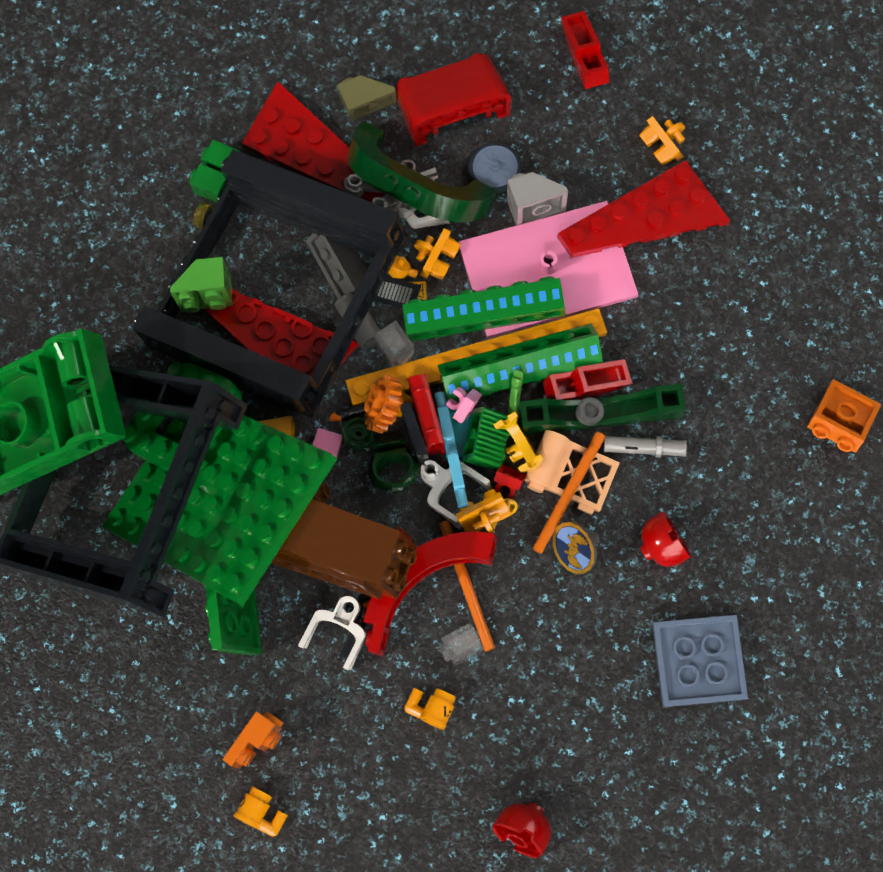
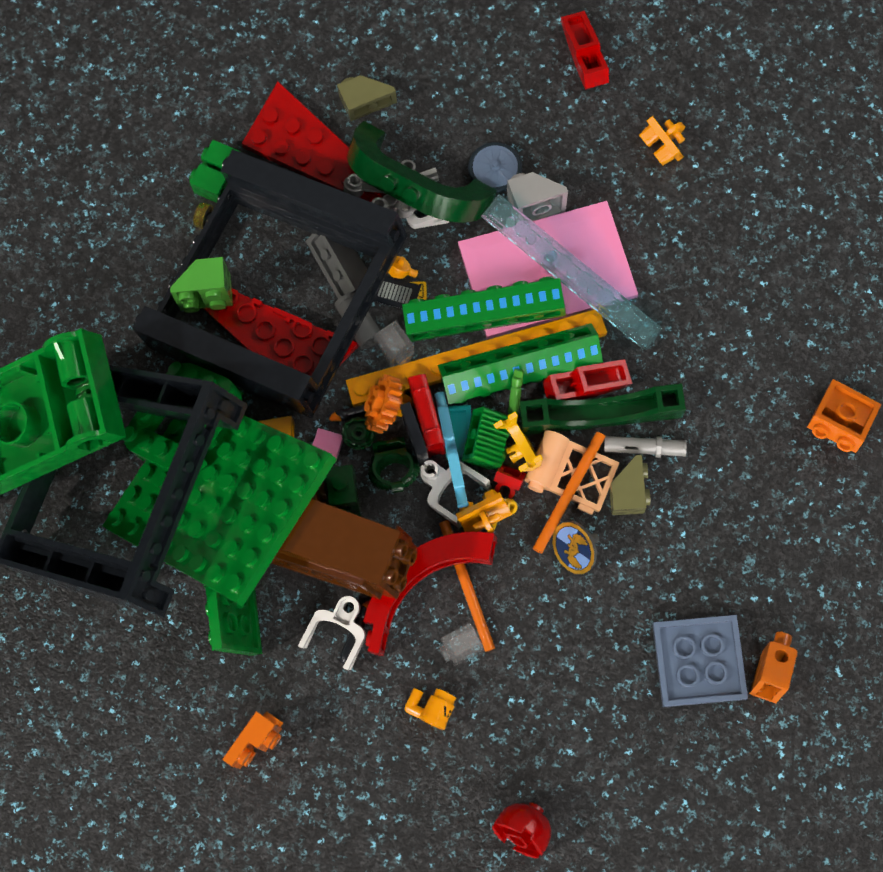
(254, 809): light orange piece -> none
(343, 489): none -> dark green torso
(433, 265): light orange hips -> none
(451, 95): red windscreen -> none
(466, 403): bright pink tile -> none
(571, 271): none -> clear light blue plate
(590, 411): dark grey tile -> none
(628, 489): none -> olive slope
(651, 212): red wing -> none
(663, 542): red cylinder -> none
(774, 669): none -> orange torso

